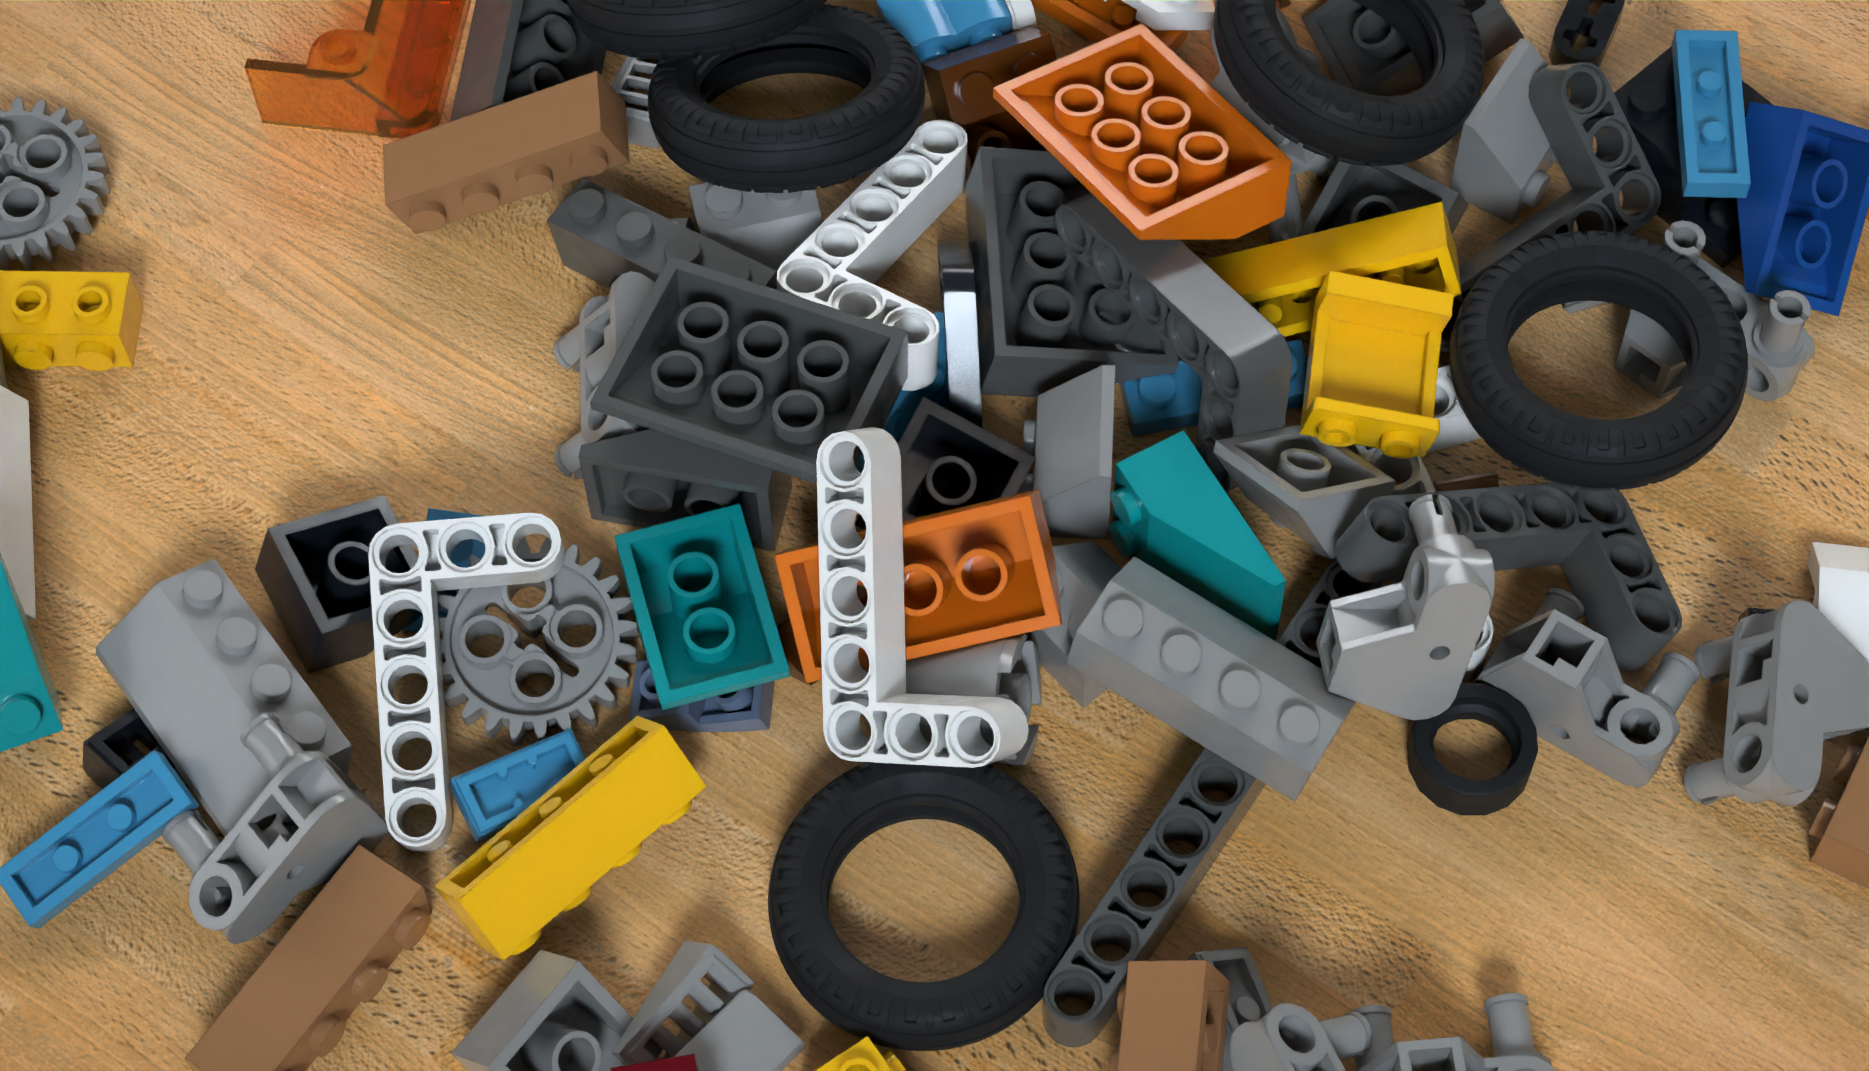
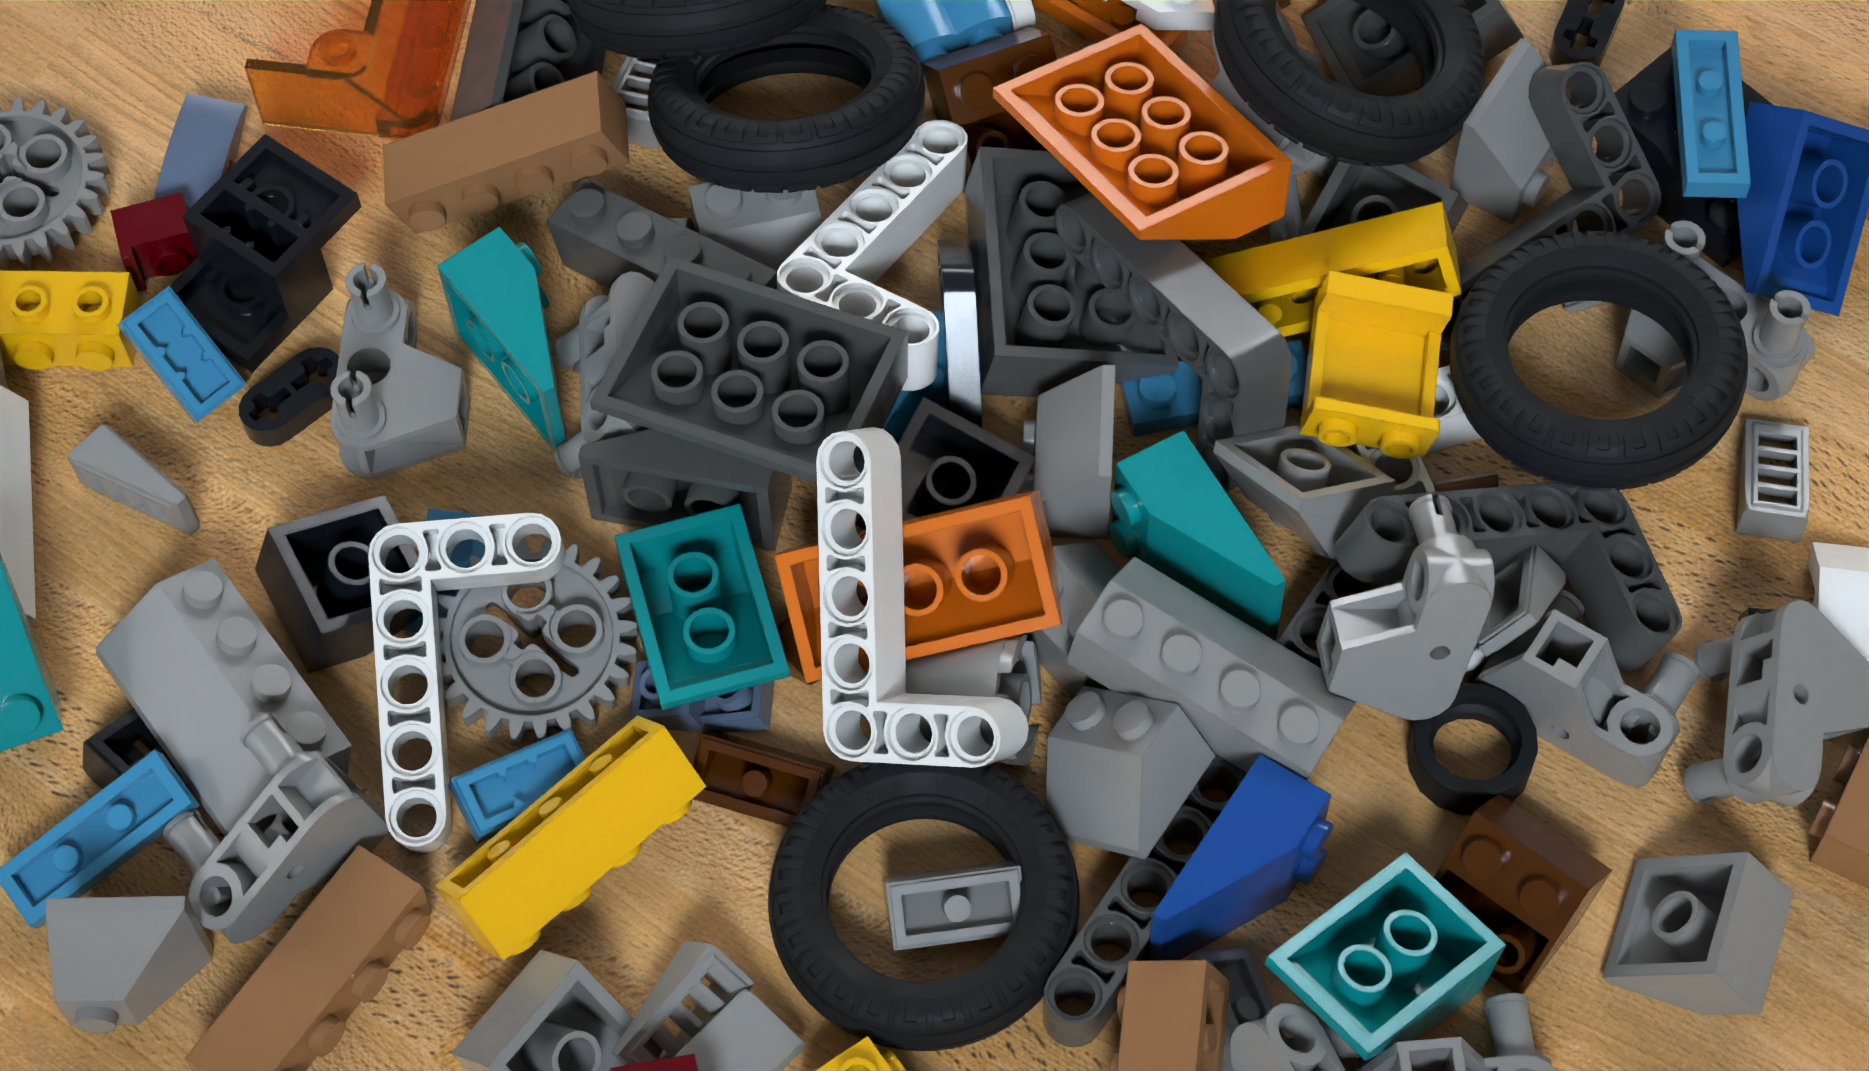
(121, 956): none -> light grey slope
(123, 474): none -> light grey slope
(153, 238): none -> dark red brick
(181, 354): none -> dark azure plate
(201, 147): none -> sand blue slope
(261, 250): none -> black bracket
(290, 394): none -> black beam
(387, 396): none -> light grey piece
(504, 324): none -> teal slope
(757, 777): none -> reddish brown slope
(952, 904): none -> light grey slope
(1121, 769): none -> light grey slope
(1246, 862): none -> blue slope
(1389, 959): none -> teal slope
(1520, 597): none -> light grey slope
(1521, 885): none -> reddish brown slope
(1700, 932): none -> light grey slope
(1770, 517): none -> light grey slope

